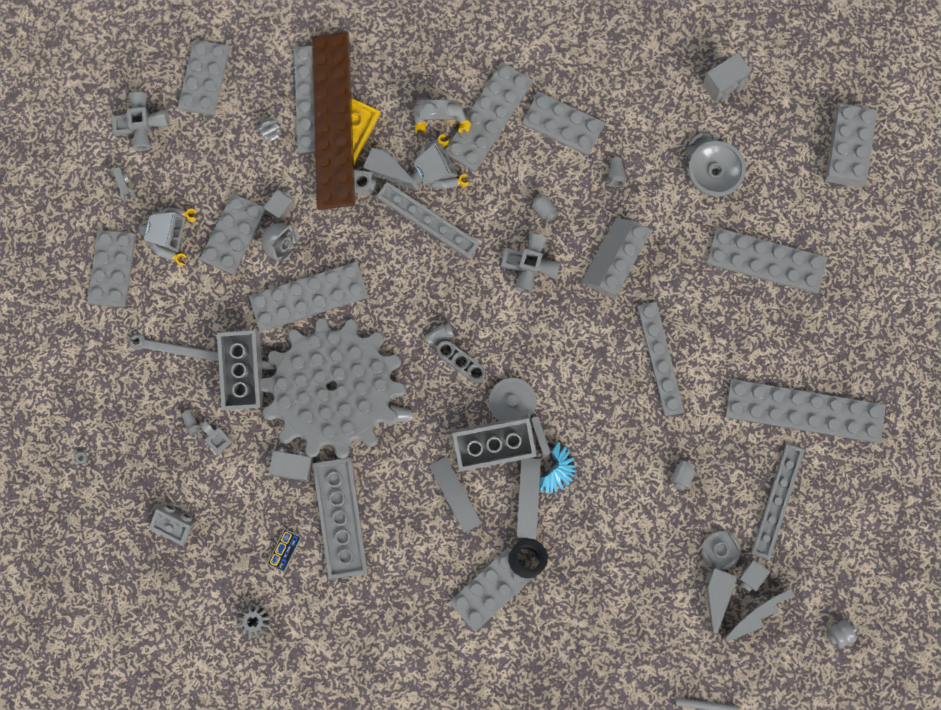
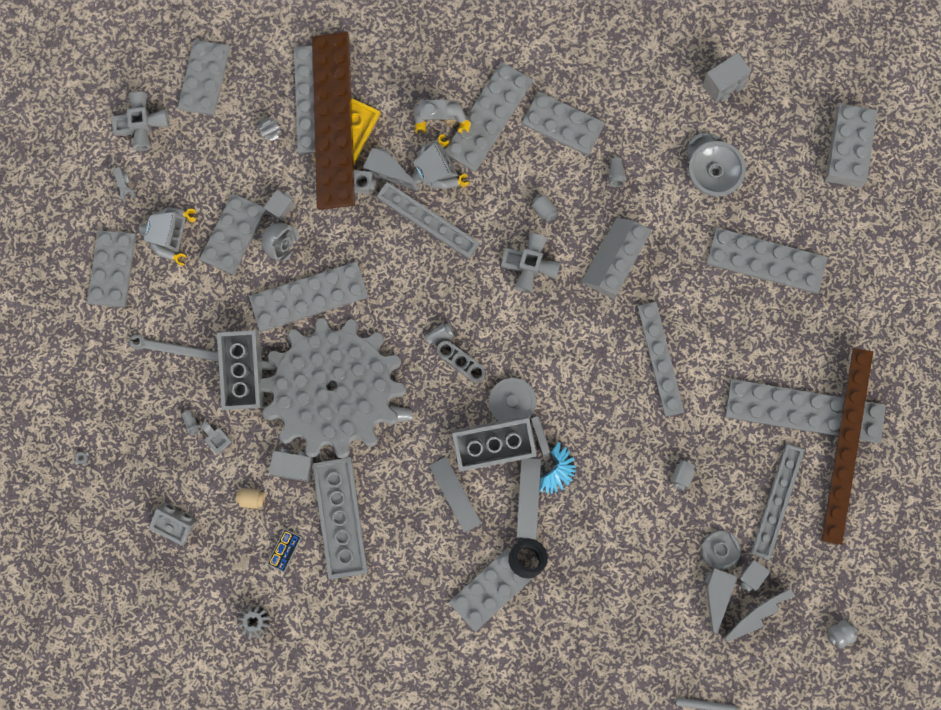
(250, 498): none -> tan brick
(847, 446): none -> reddish brown plate

